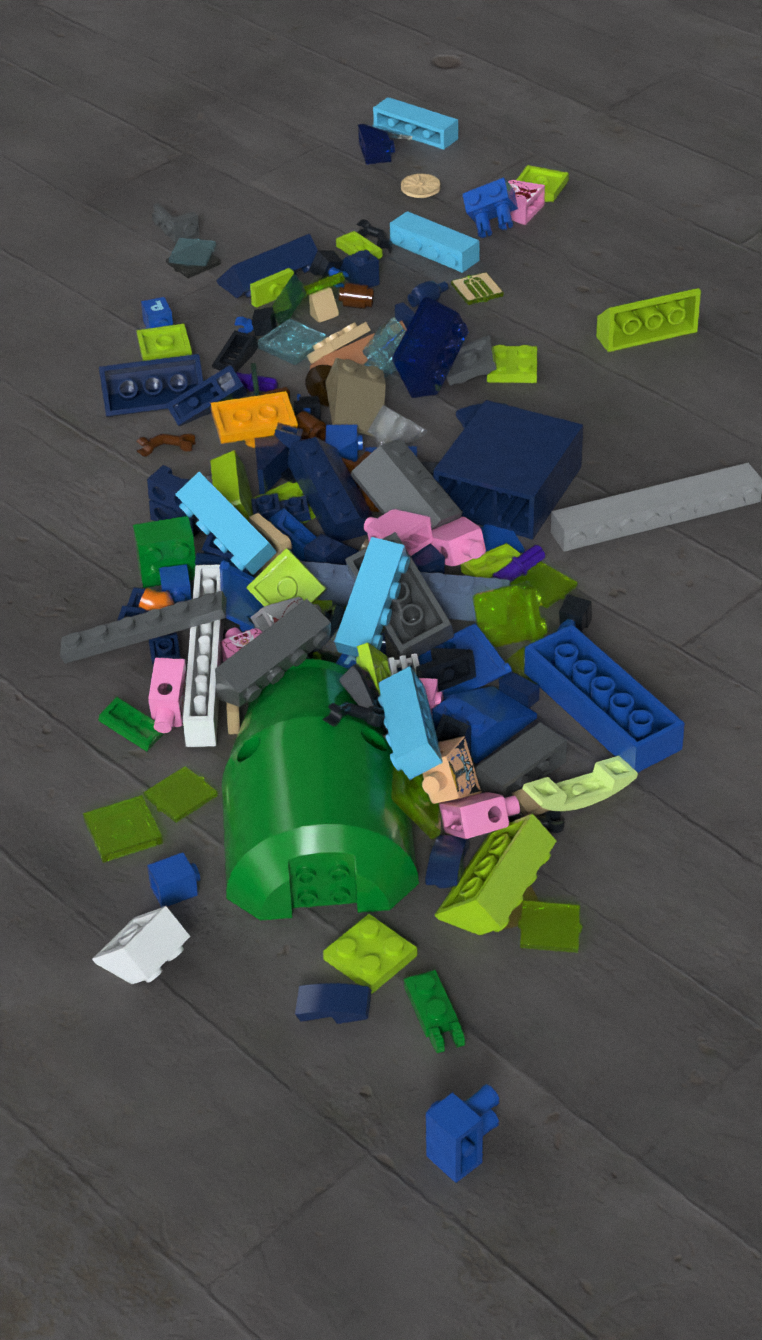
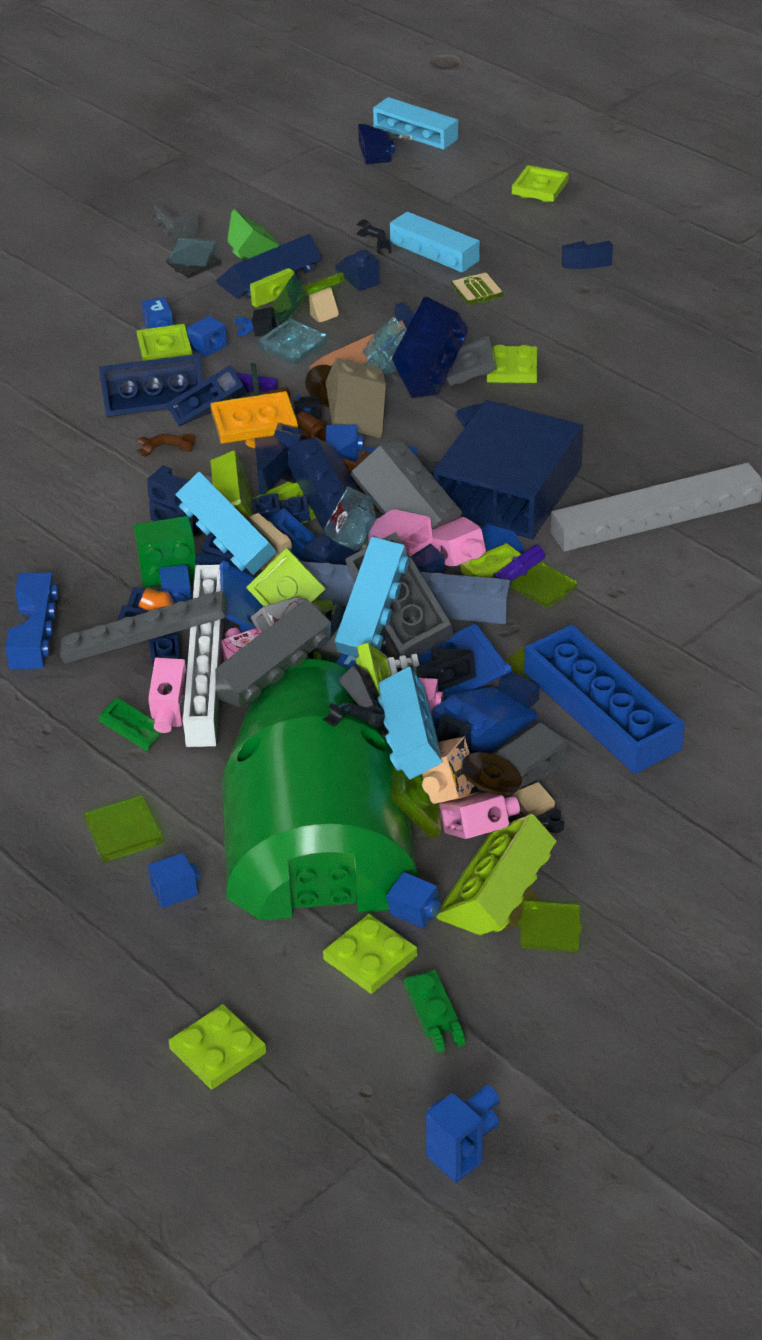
(29, 642): none -> blue arch
(143, 946): white slope -> none
(180, 794): clear neon green piece -> none
(207, 336): none -> blue brick
(217, 1046): none -> lime plate
(233, 719): tan tile -> none
(236, 340): black slope -> none
(248, 237): none -> bright green slope
(327, 263): black piece -> none
(335, 1000): dark blue slope -> none
(337, 340): tan plate -> none
(349, 523): none -> clear light blue torso
(354, 242): lime plate -> none
(356, 295): reddish brown brick -> none
(393, 426): clear slope -> none
(413, 900): none -> blue brick
(420, 185): tan wheel -> none
(426, 289): dark blue plant -> none
(446, 861): dark blue slope -> none
(489, 202): blue brick -> none
(491, 773): none -> dark brown dish
(510, 614): clear neon green bracket -> none
(529, 199): bright pink torso -> none
(575, 612): black piece -> none
(582, 791): yellowish green slope -> none
(585, 256): none -> dark blue slope
(649, 320): lime slope -> none

